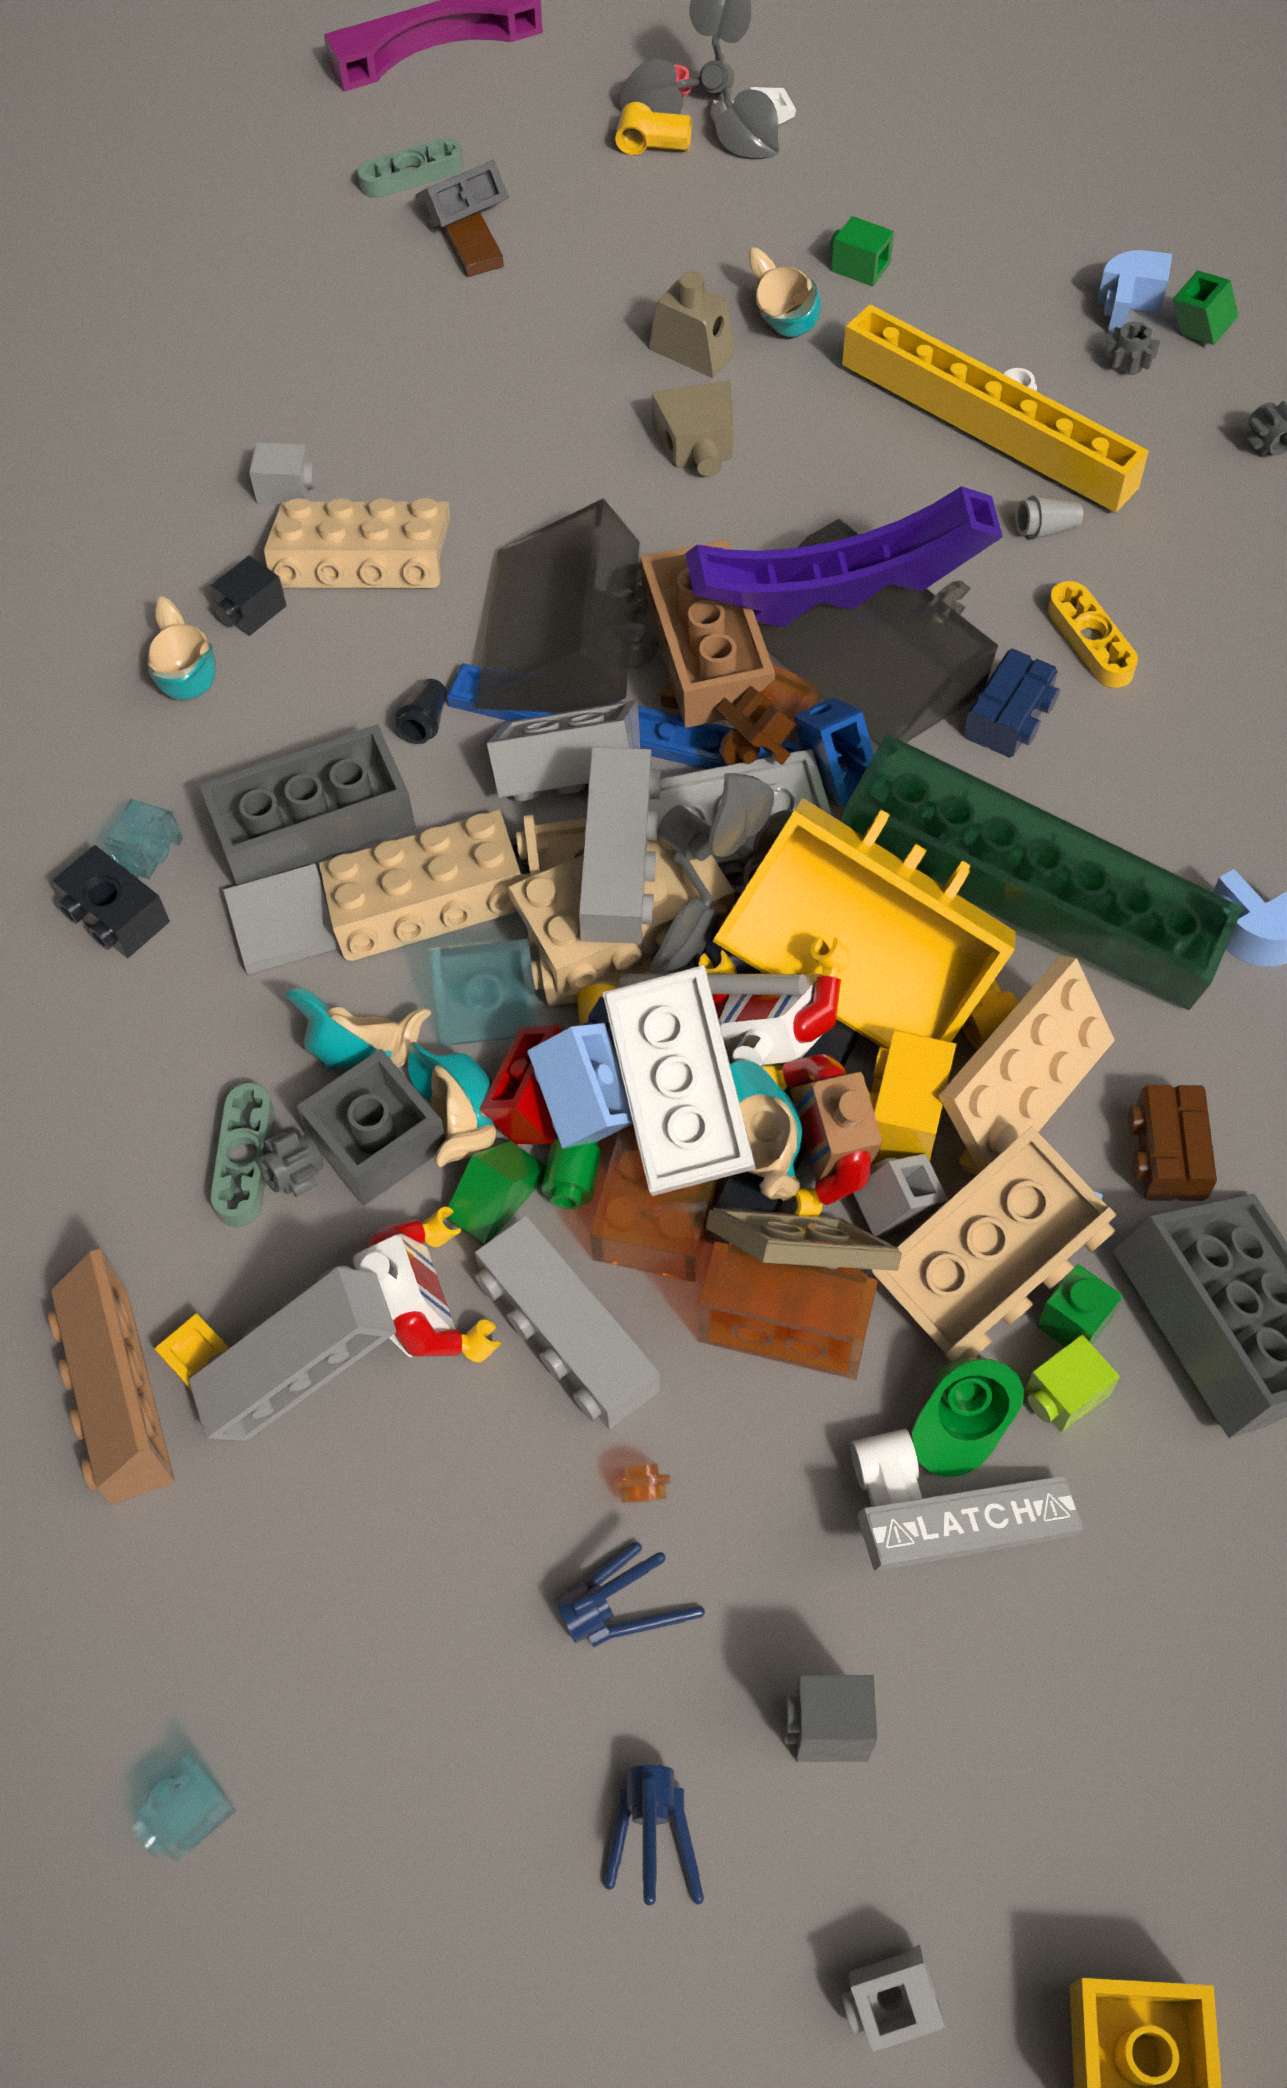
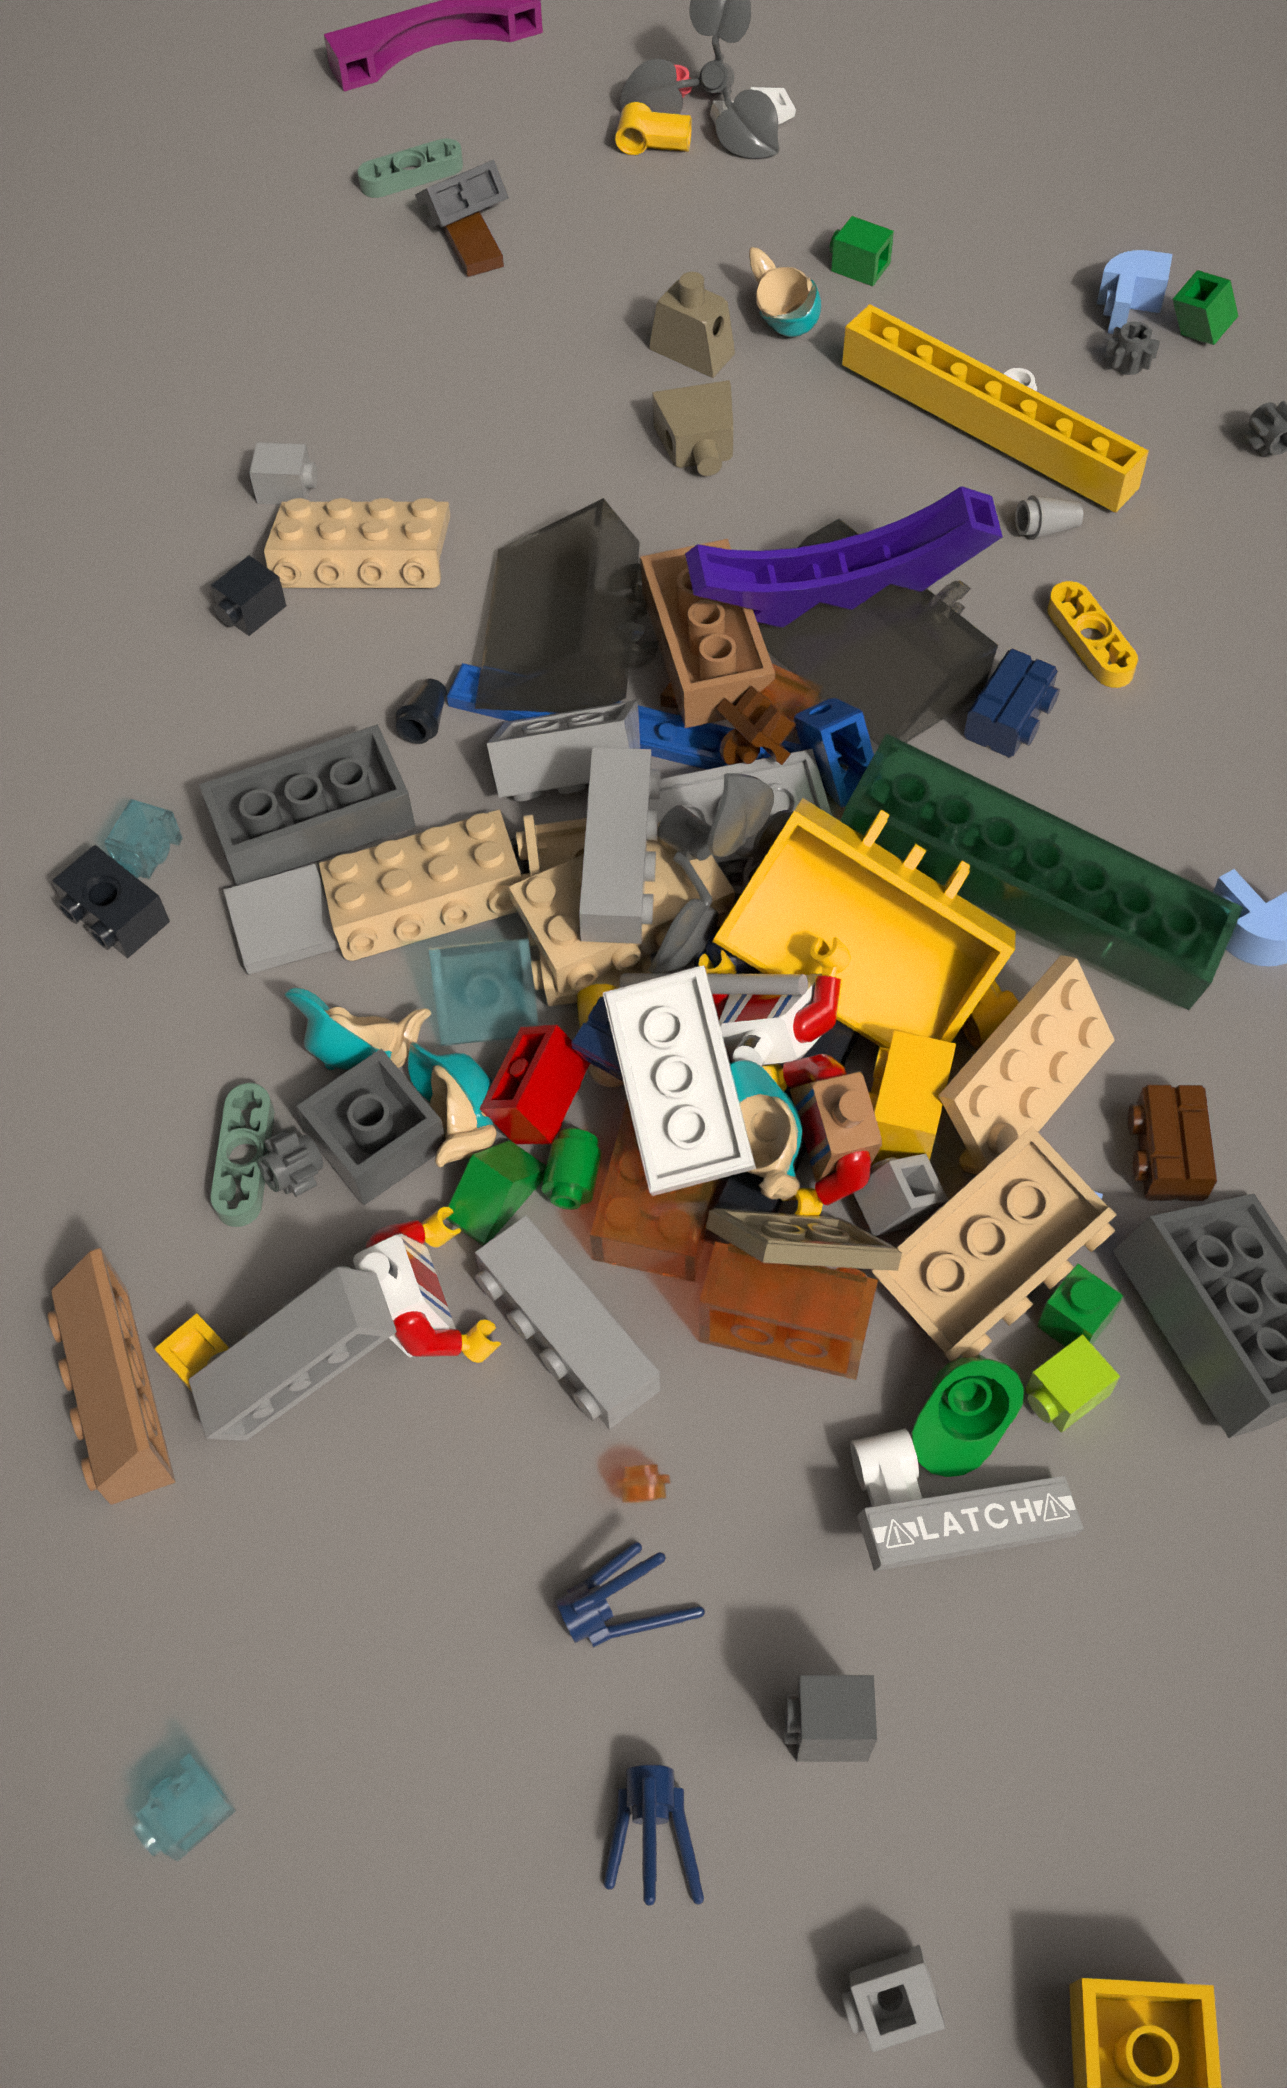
(180, 655): tan hair -> none
(582, 1084): light blue brick -> none

